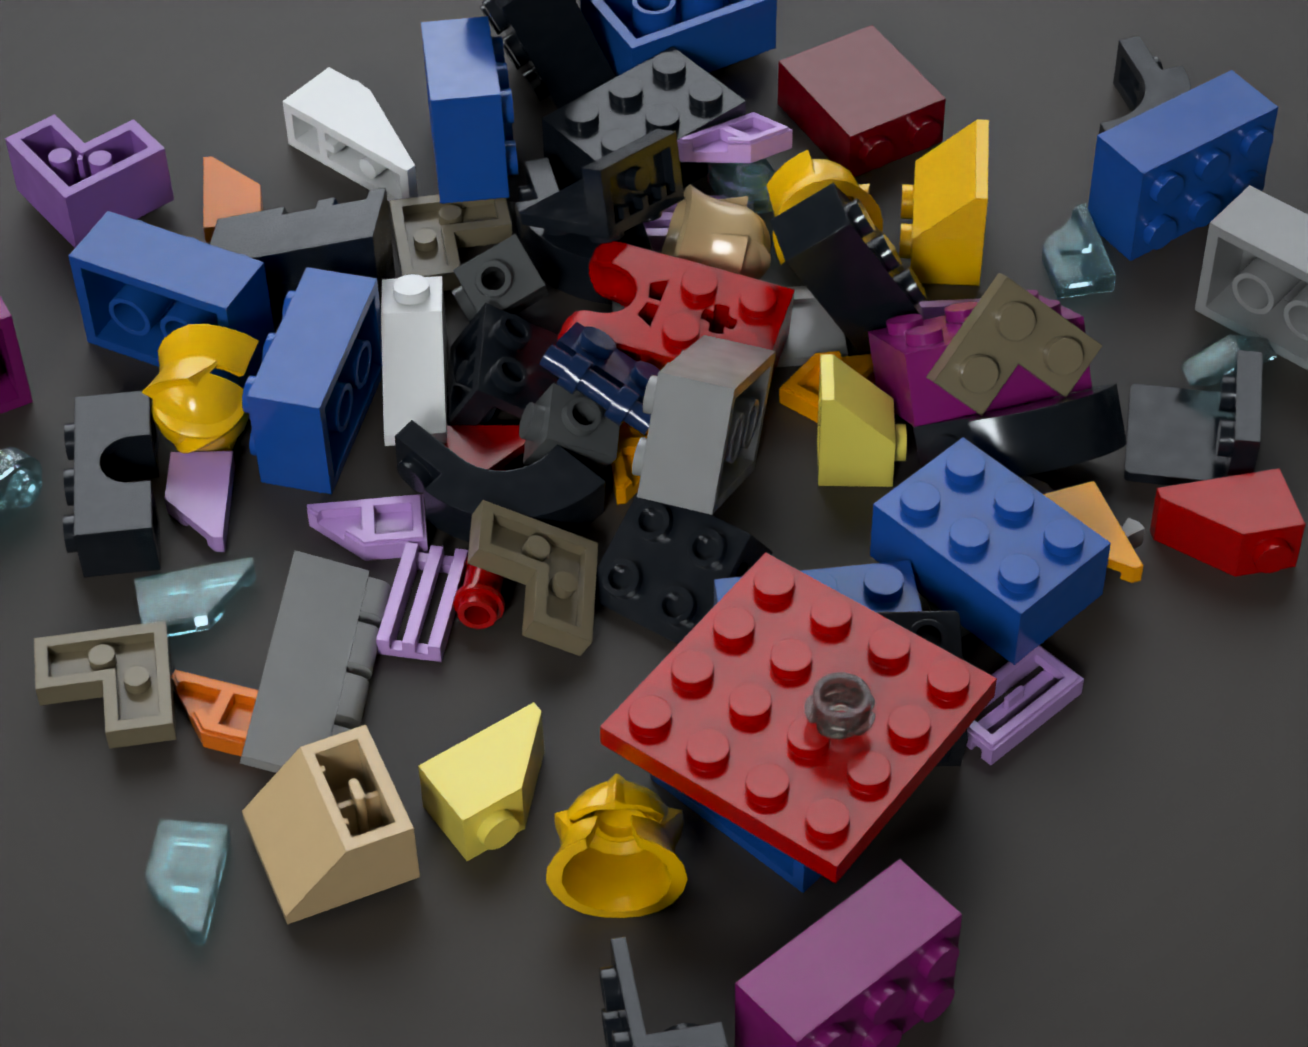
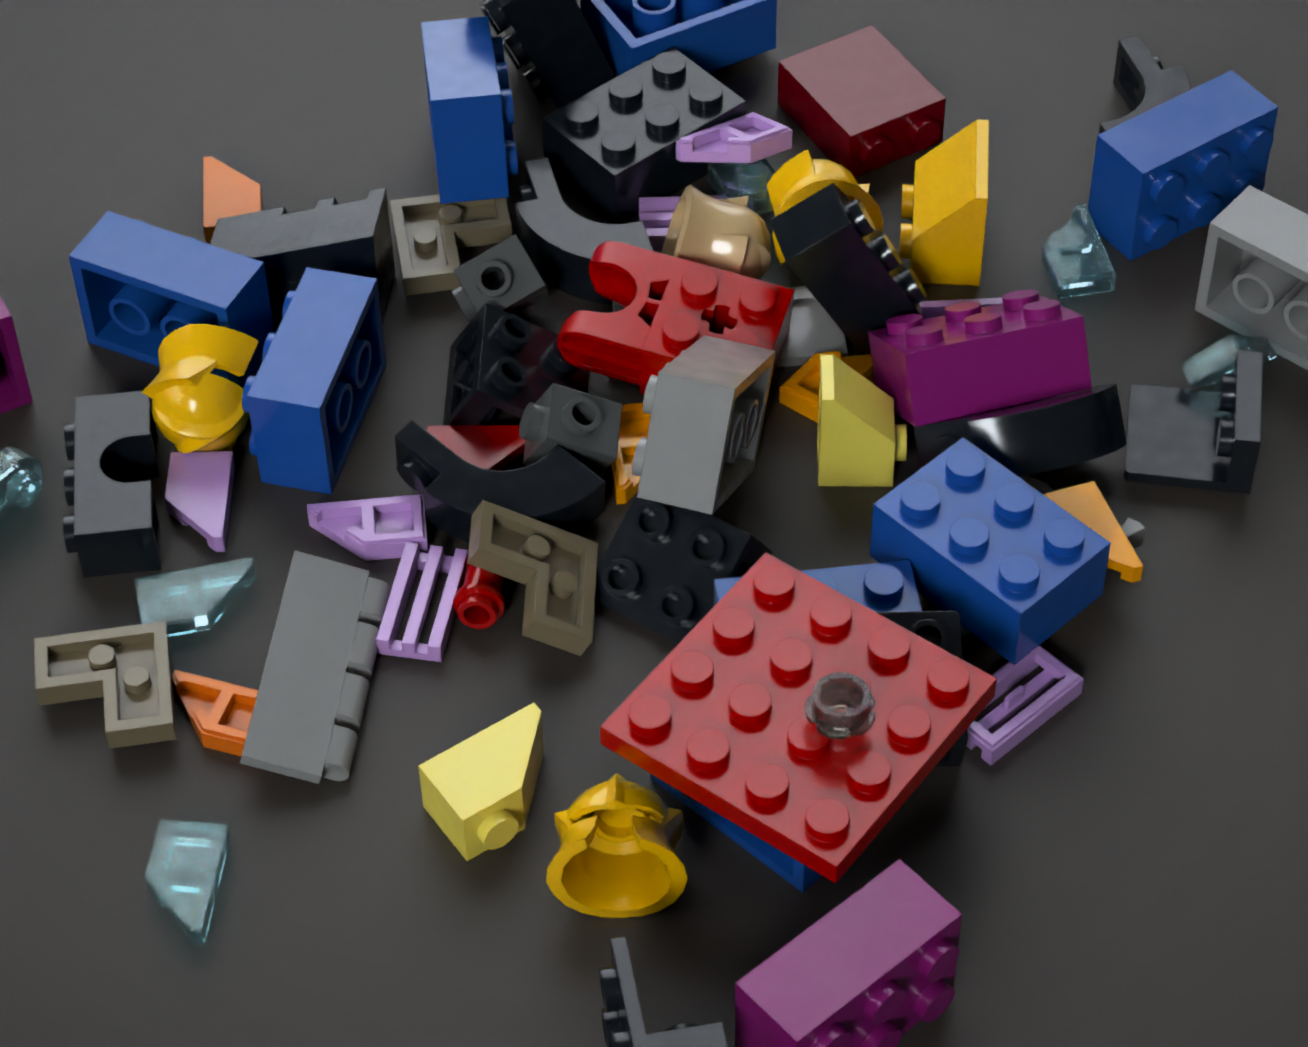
(81, 181): medium lavender brick -> none
(332, 827): tan slope -> none
(348, 131): white slope -> none
(414, 355): white slope -> none
(591, 364): dark blue plate -> none
(615, 192): black bracket -> none
(1008, 331): dark tan plate -> none
(1232, 522): red slope -> none

